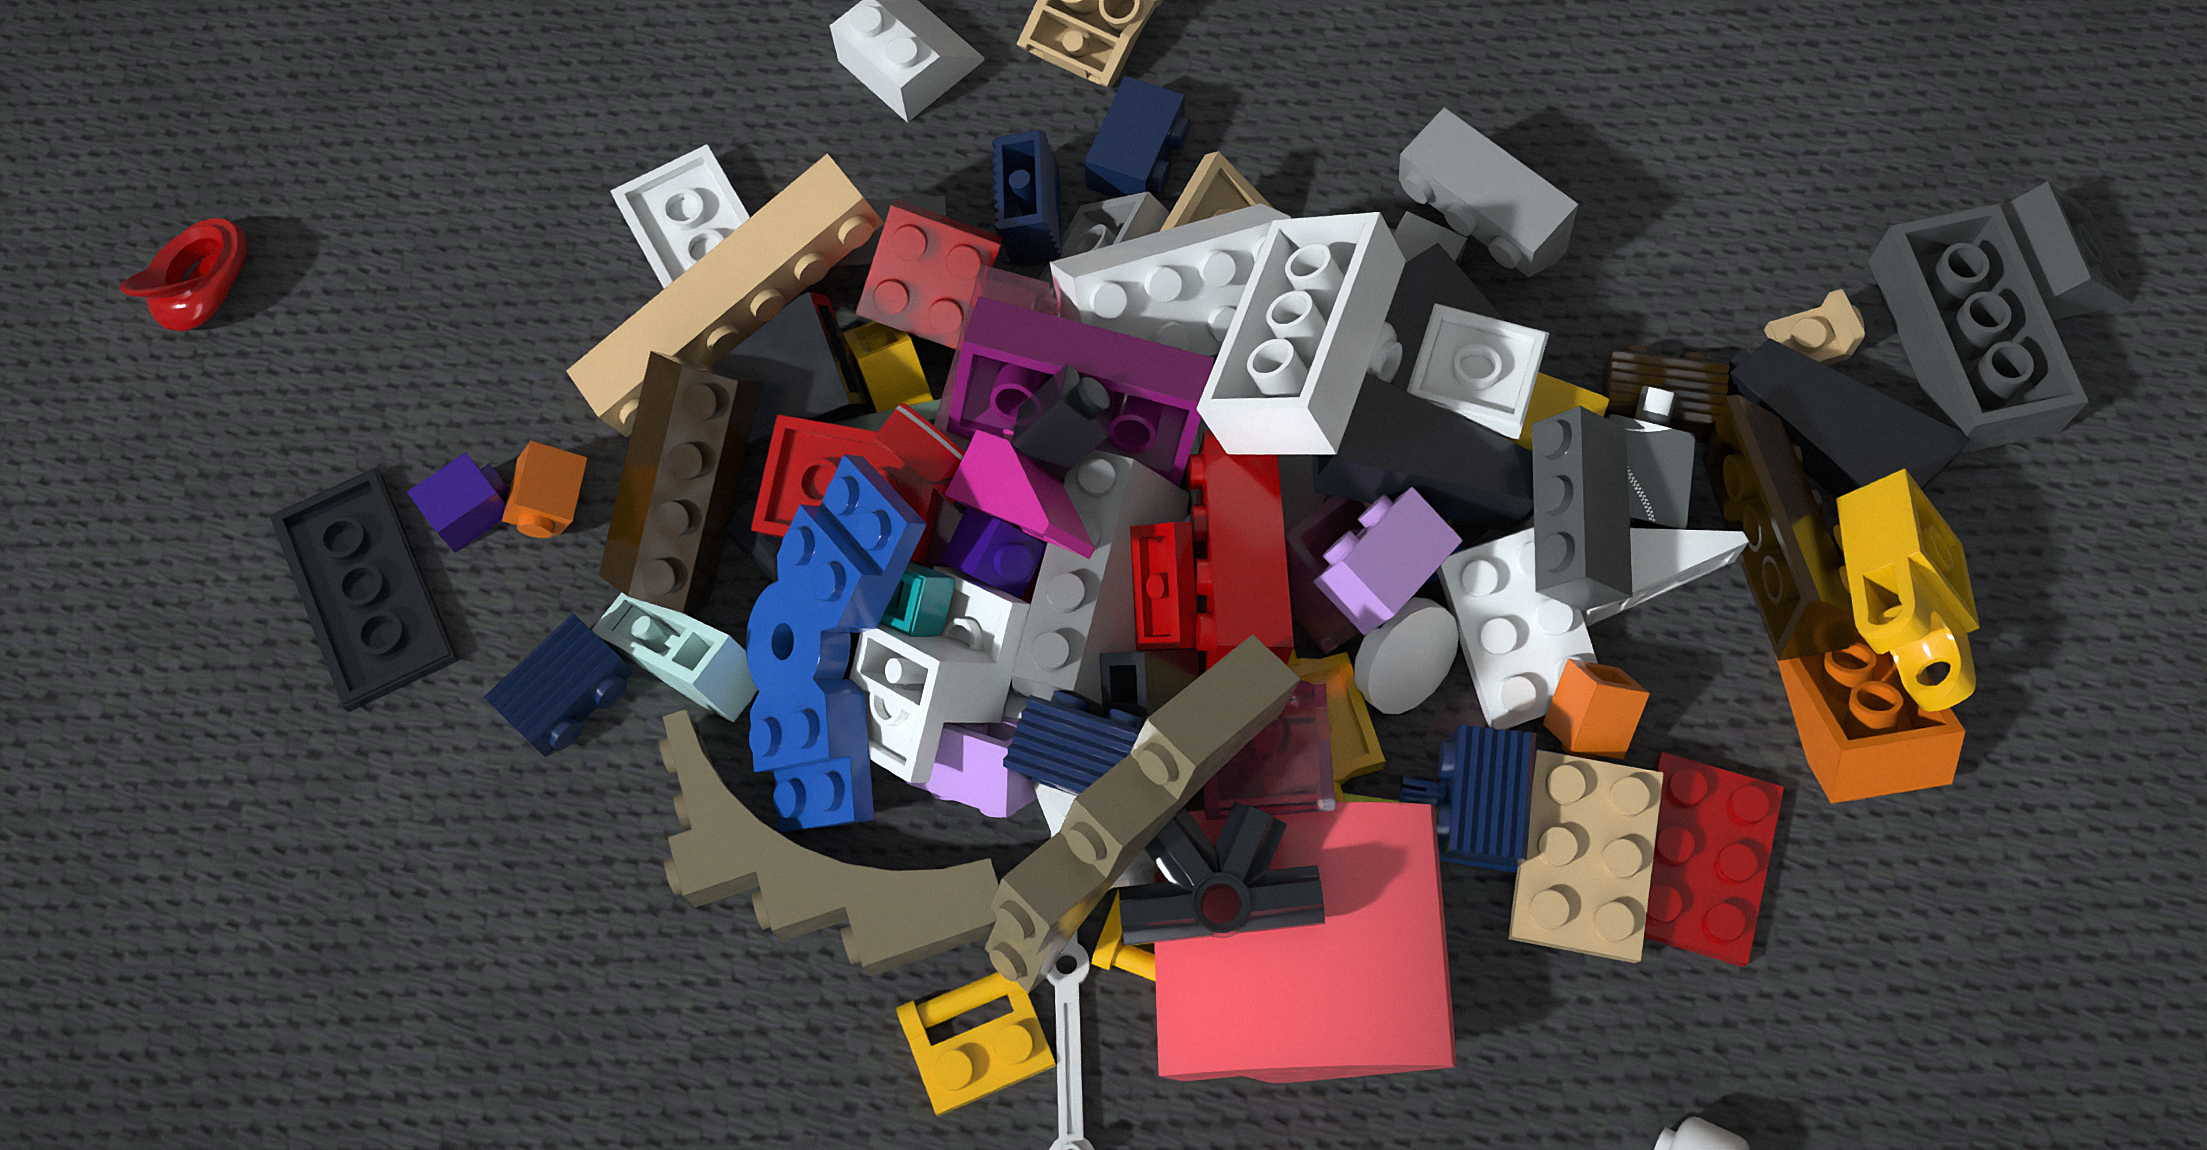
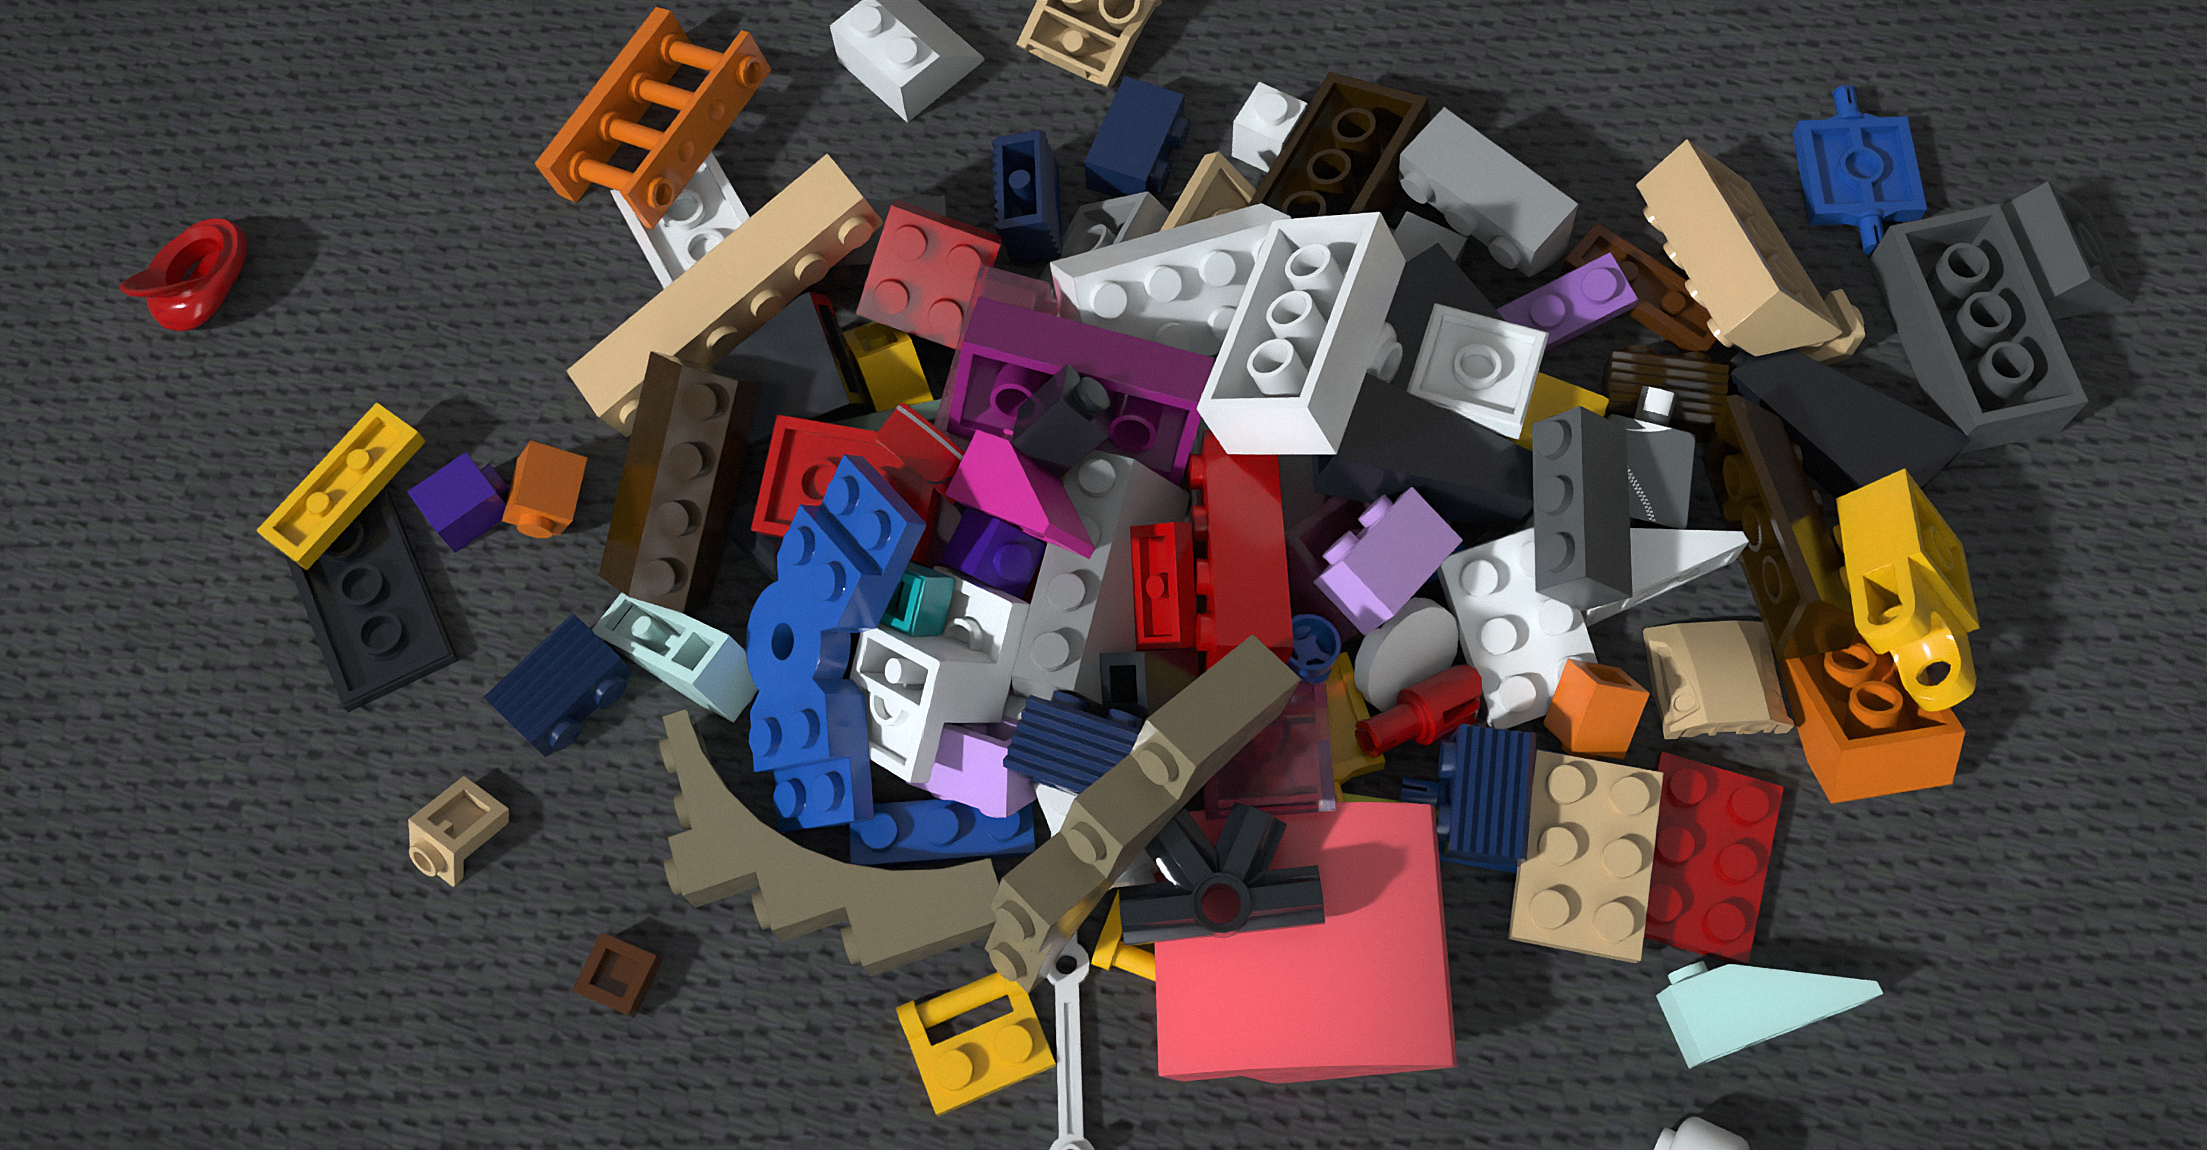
(341, 486): none -> yellow plate
(453, 829): none -> tan bracket
(617, 975): none -> reddish brown plate
(623, 96): none -> orange fence
(939, 833): none -> blue plate
(1265, 125): none -> white brick
(1314, 643): none -> blue wheel
(1345, 151): none -> dark brown slope
(1424, 712): none -> red arm
(1574, 302): none -> medium lavender plate
(1661, 293): none -> reddish brown plate
(1715, 679): none -> tan slope
(1733, 255): none -> tan slope
(1747, 1005): none -> light aqua slope
(1858, 169): none -> blue plate

